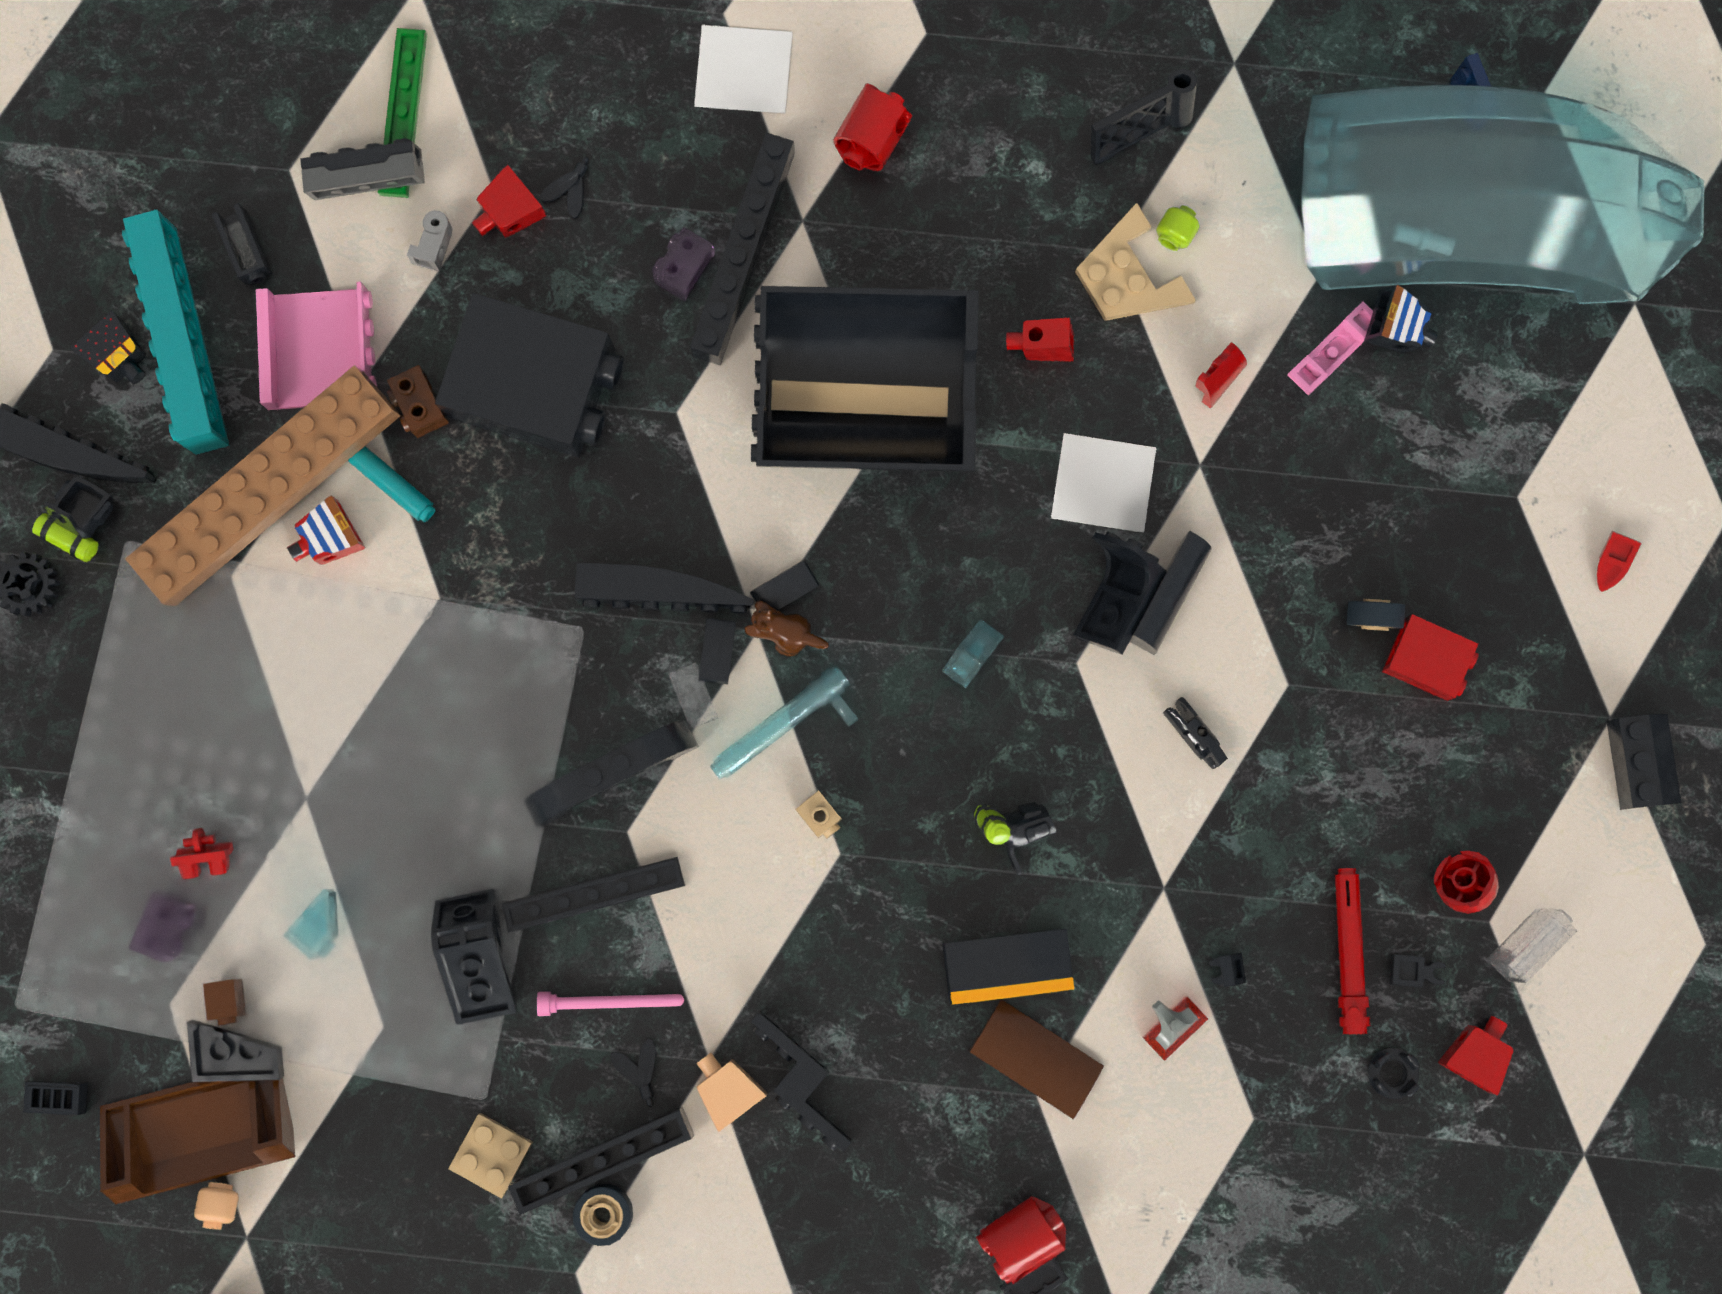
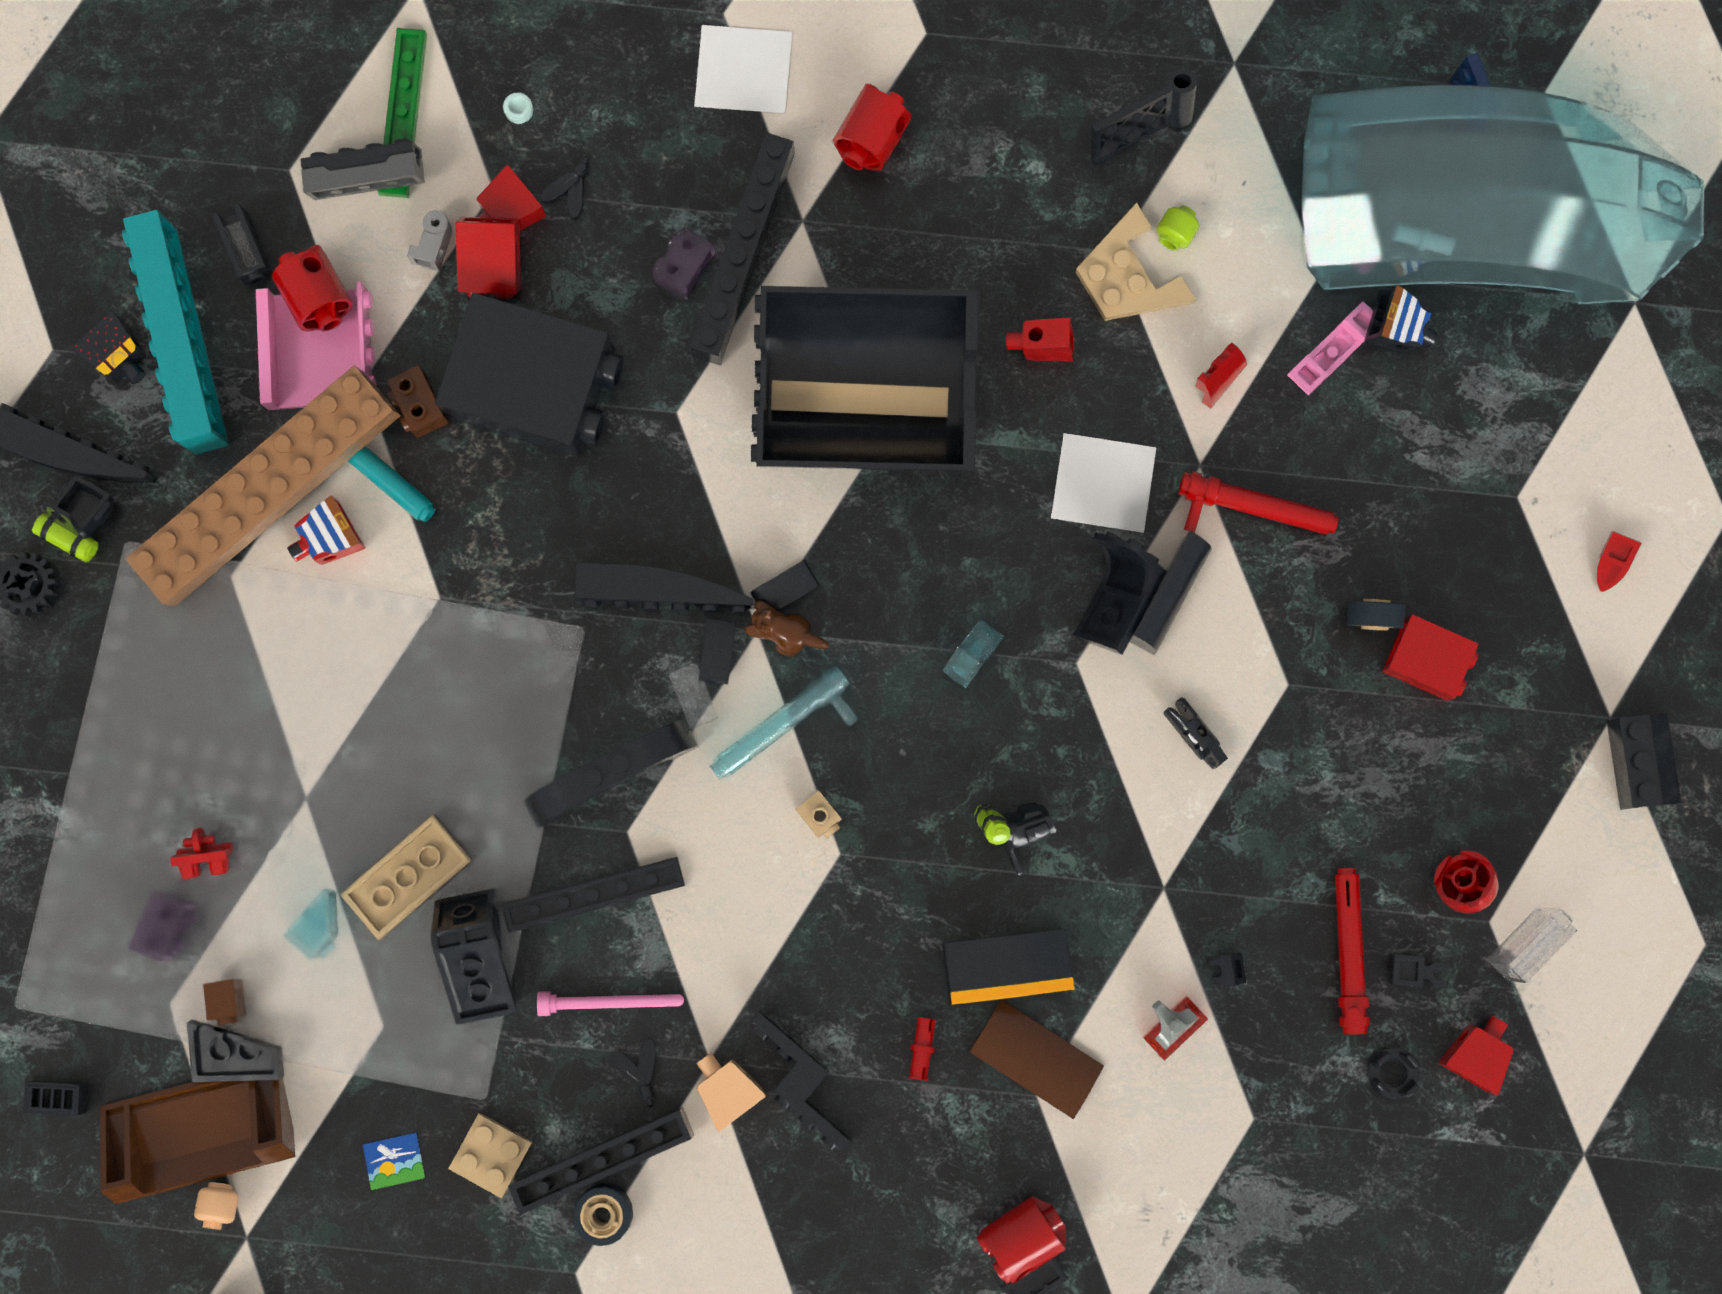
(312, 289): none -> red cylinder
(393, 1161): none -> sticker
(406, 877): none -> tan tile
(488, 256): none -> red brick
(518, 108): none -> light aqua tile
(922, 1048): none -> red pin
(1213, 491): none -> red cylinder

